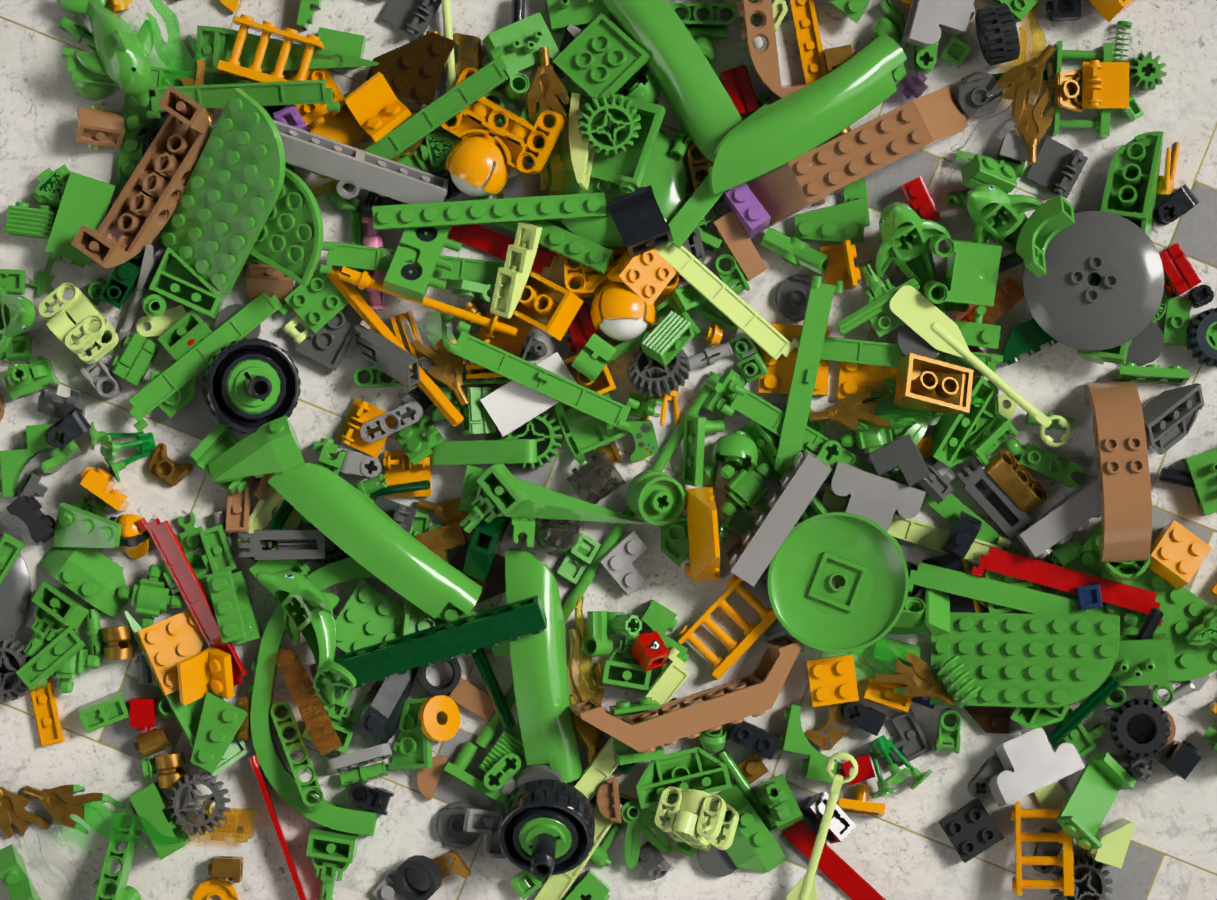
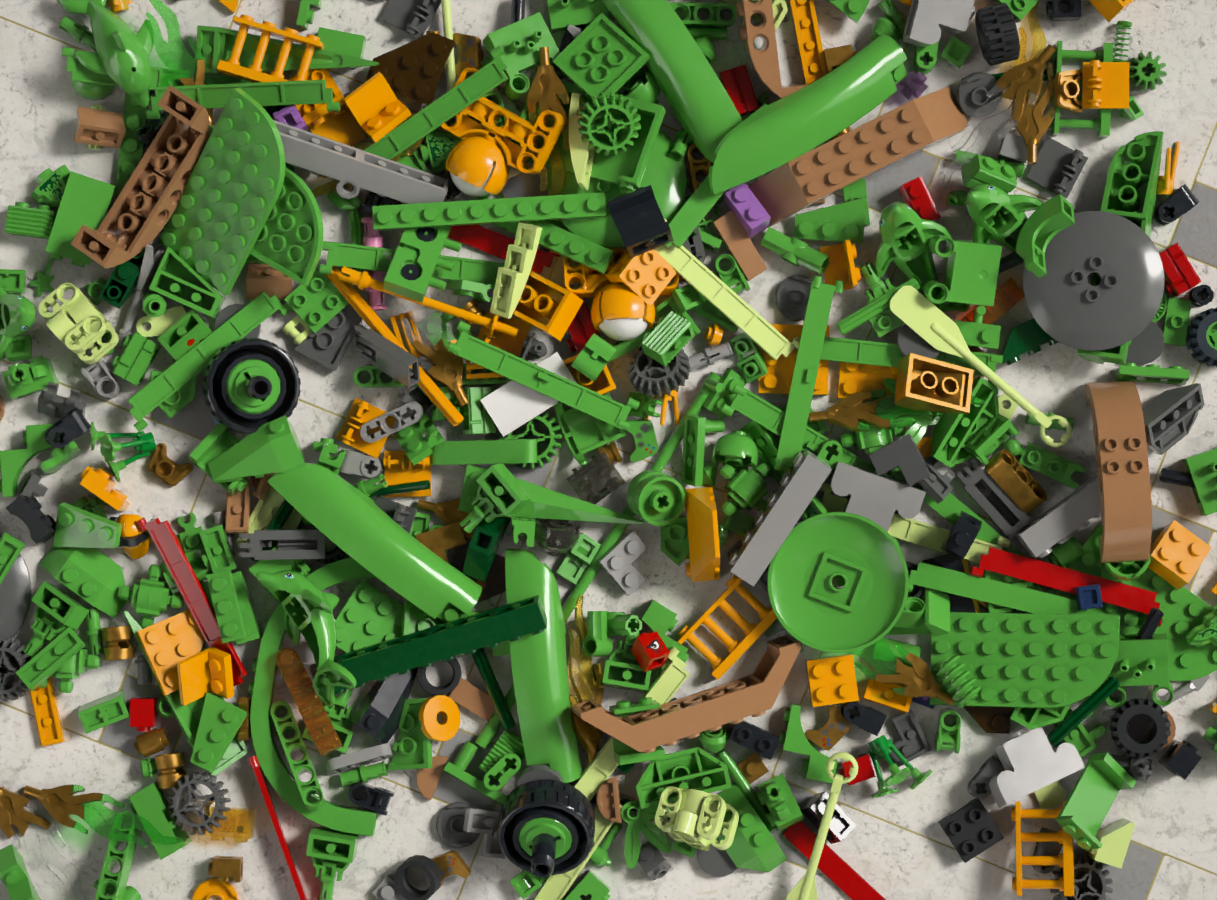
(860, 804): light orange tile -> none

